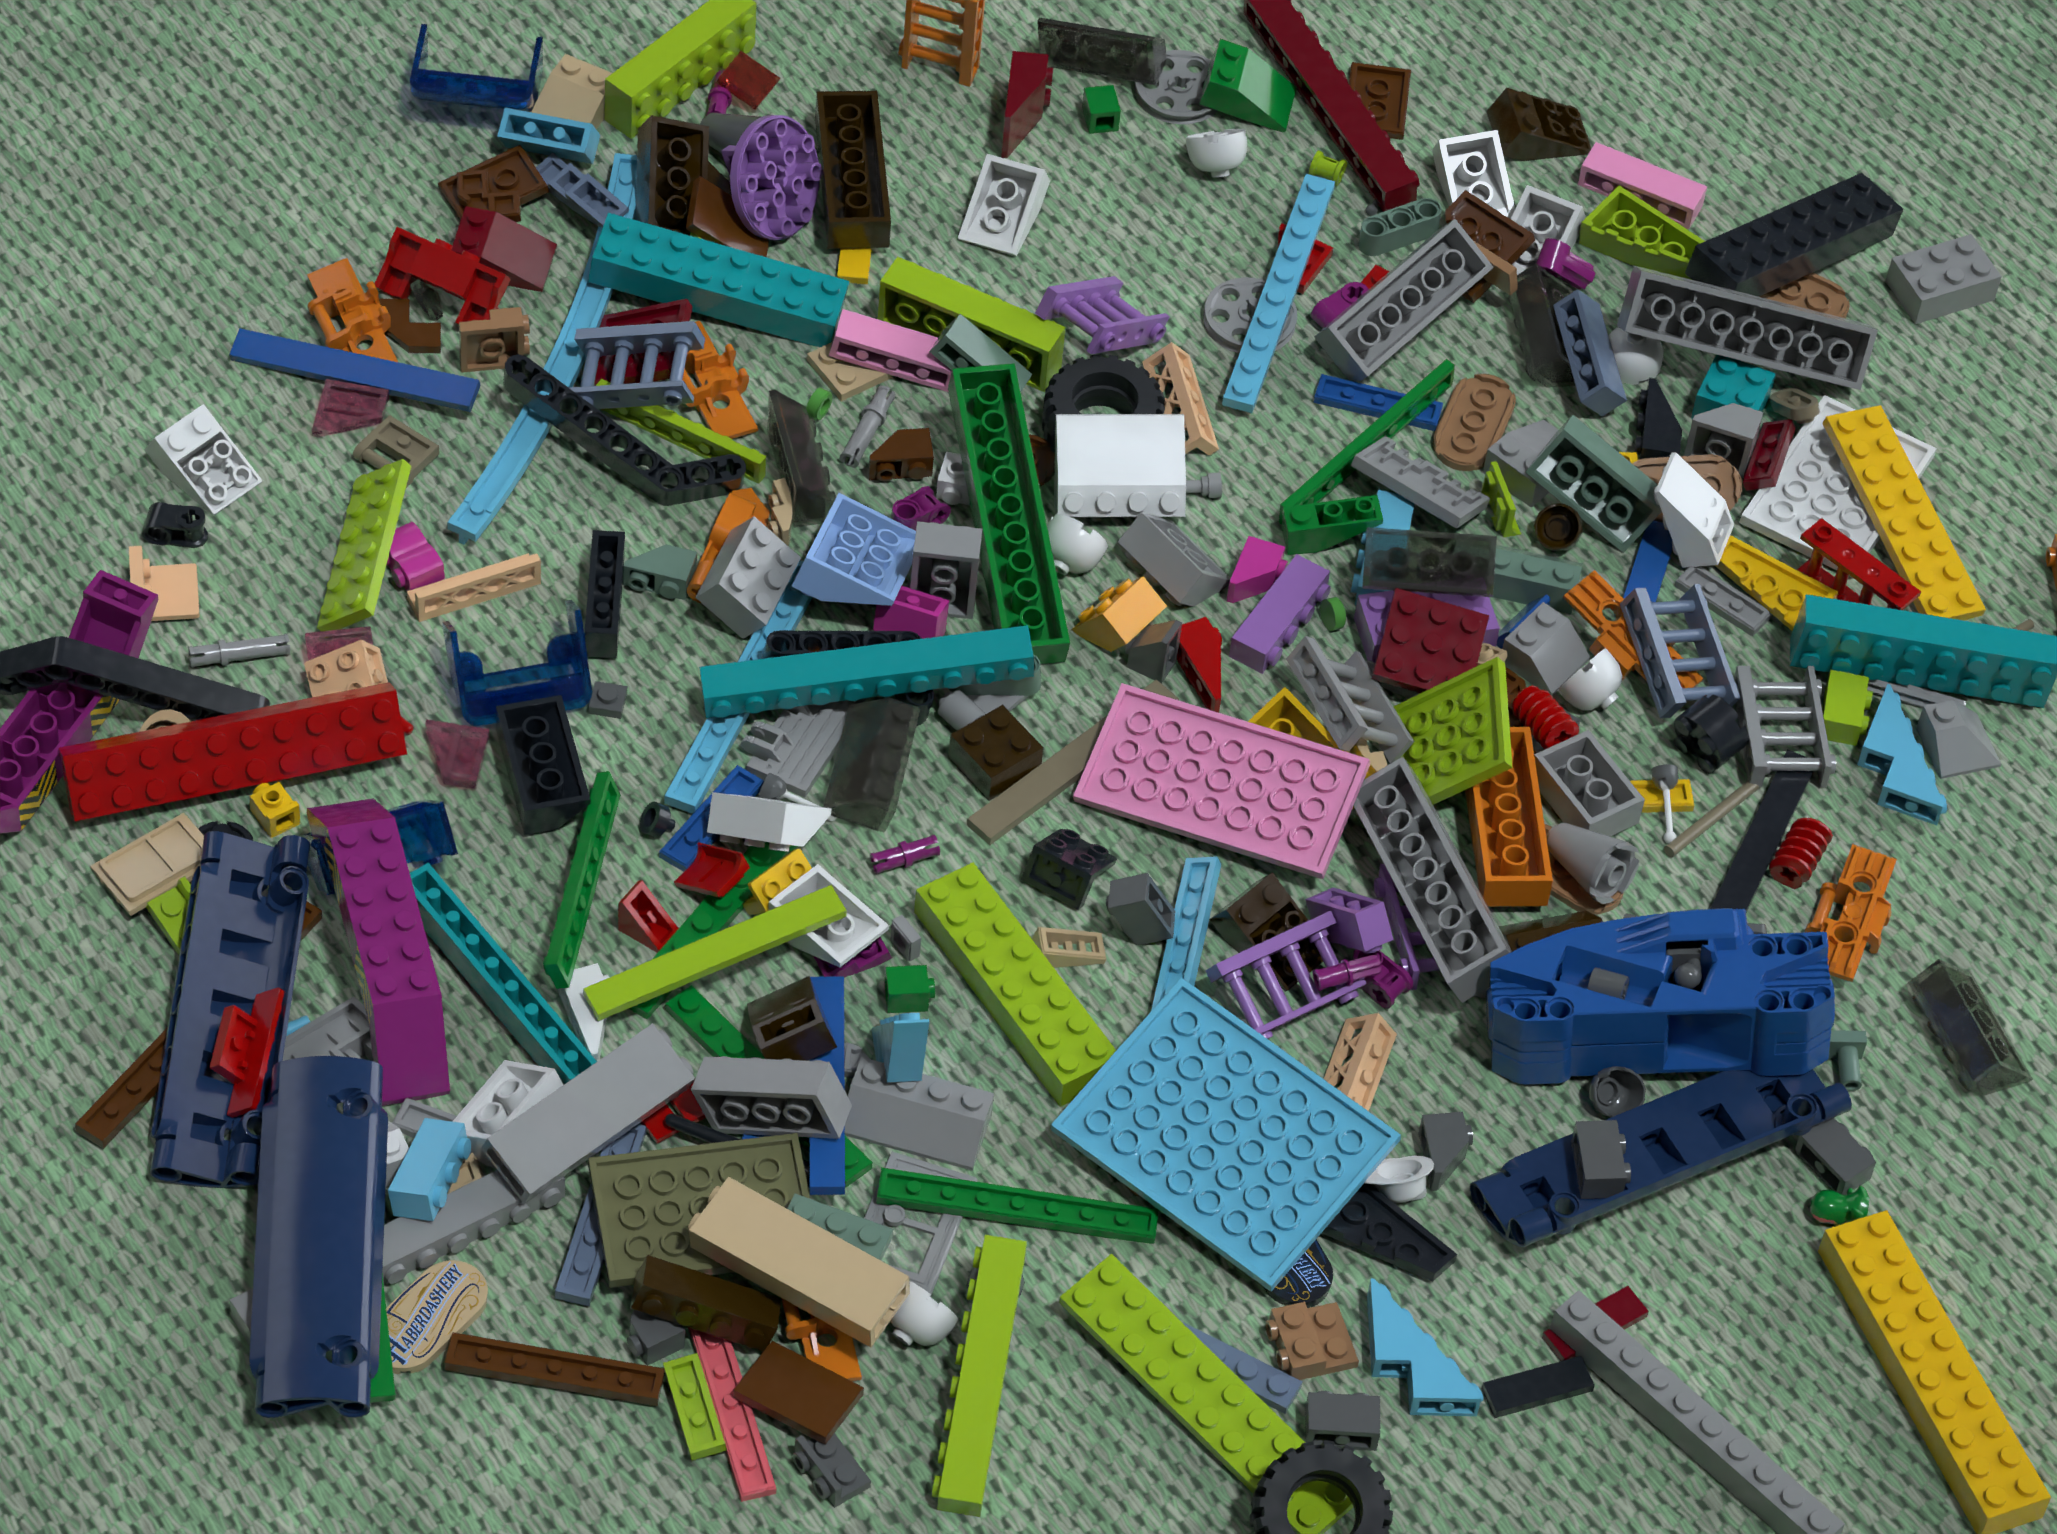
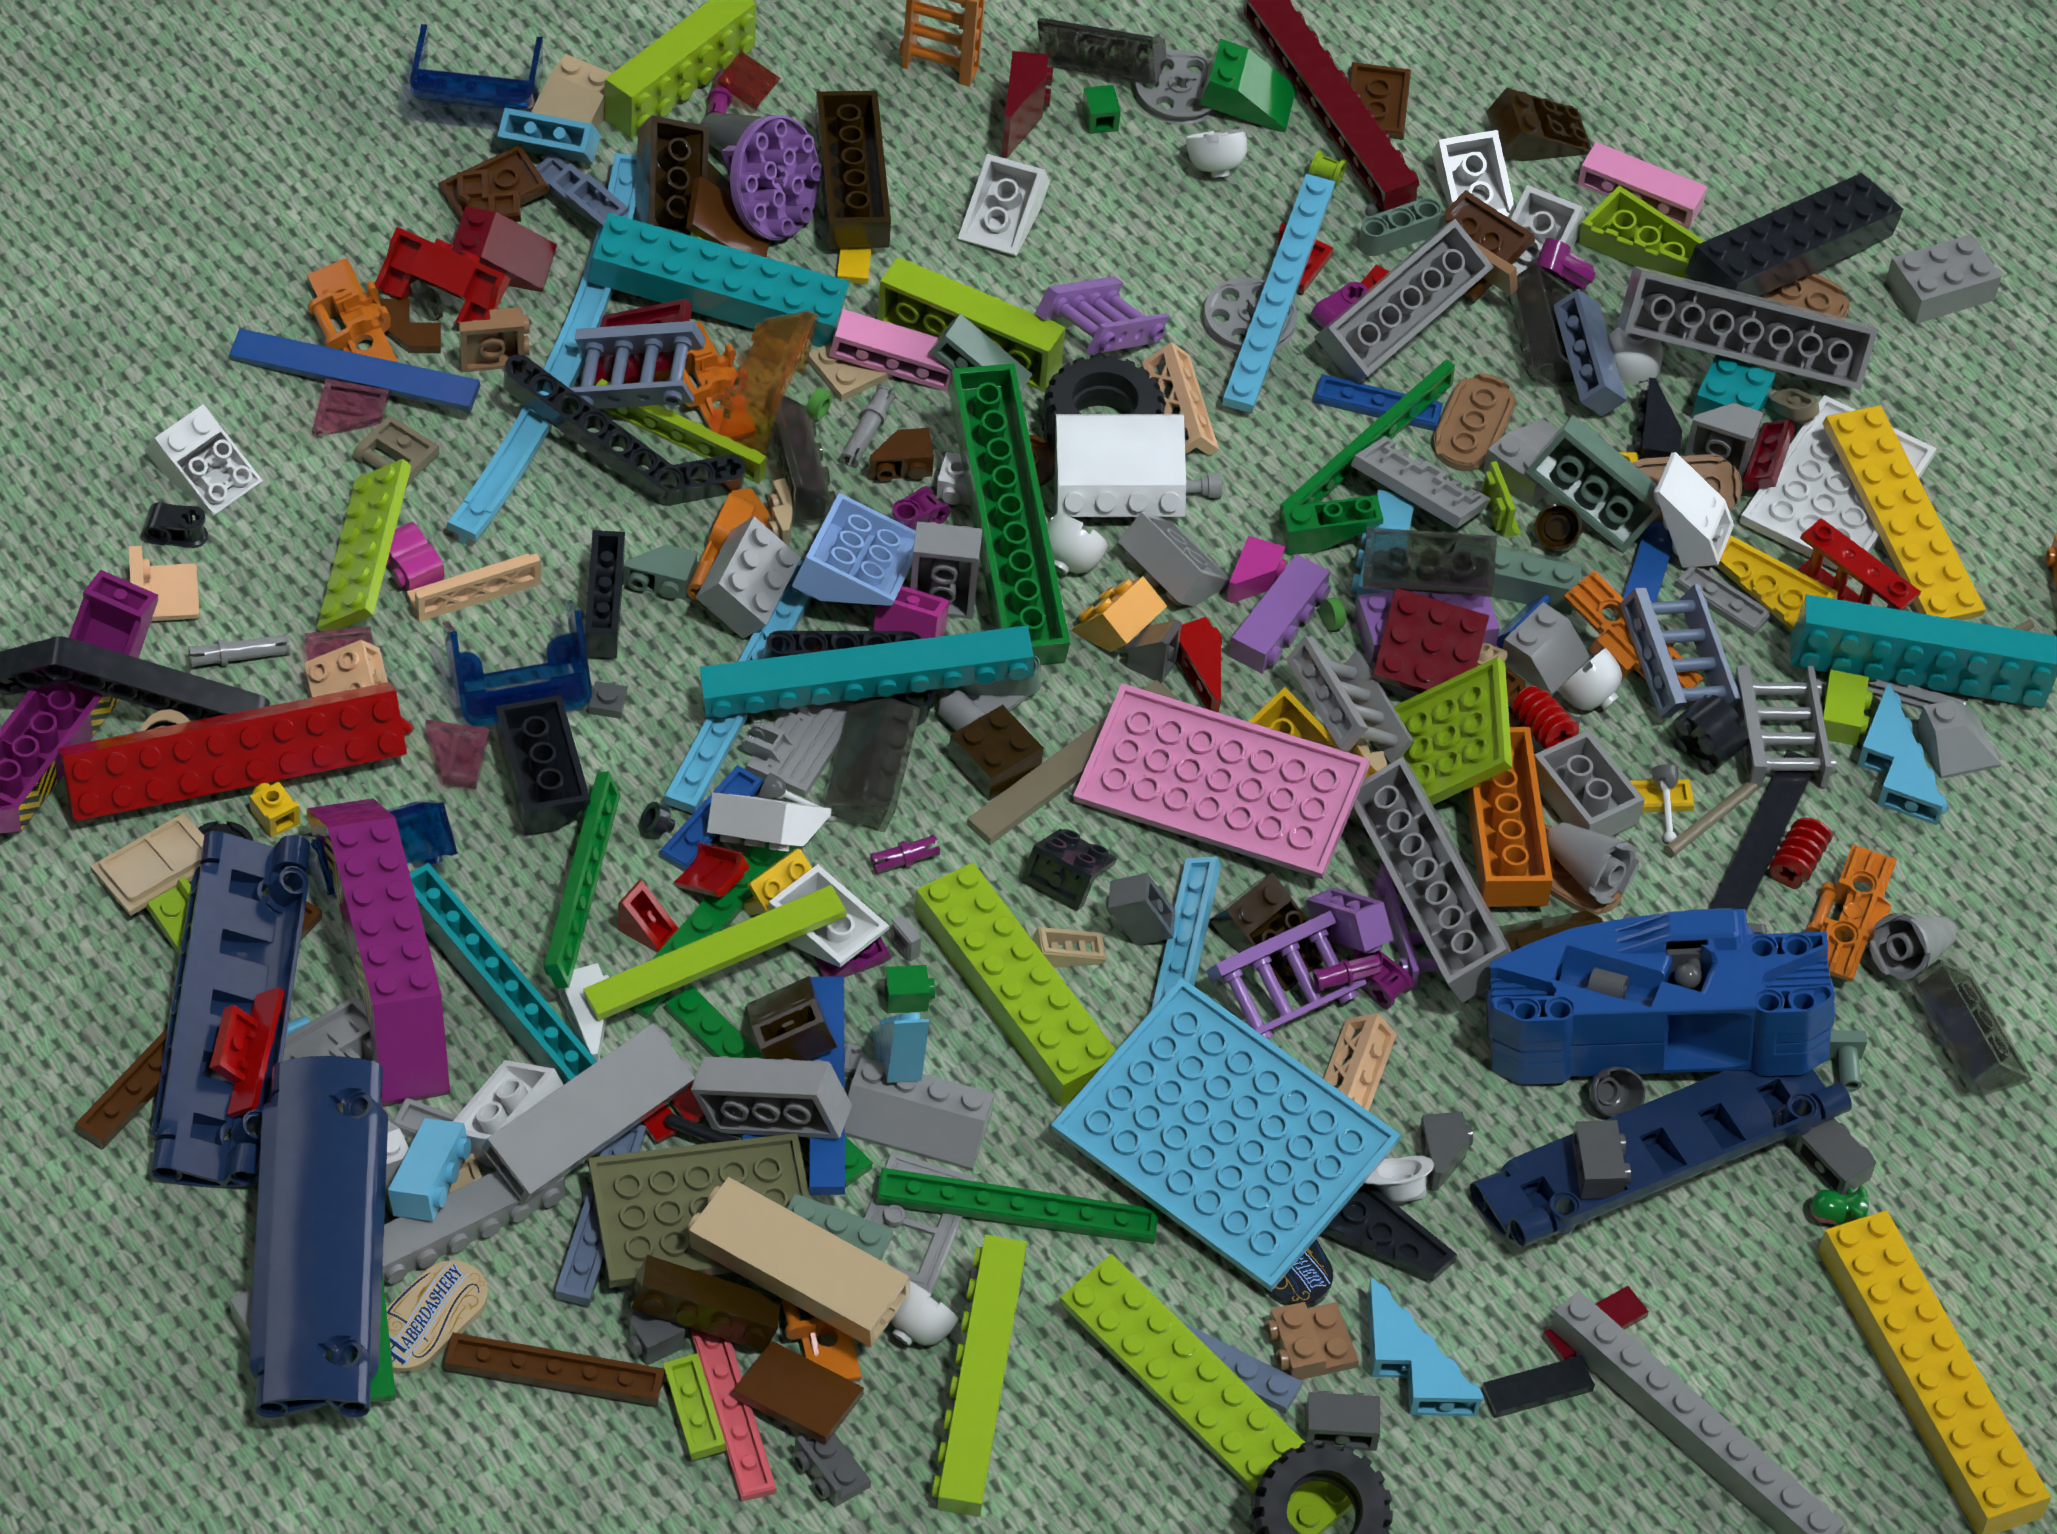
(777, 353): none -> clear orange windscreen
(1910, 943): none -> light grey cone

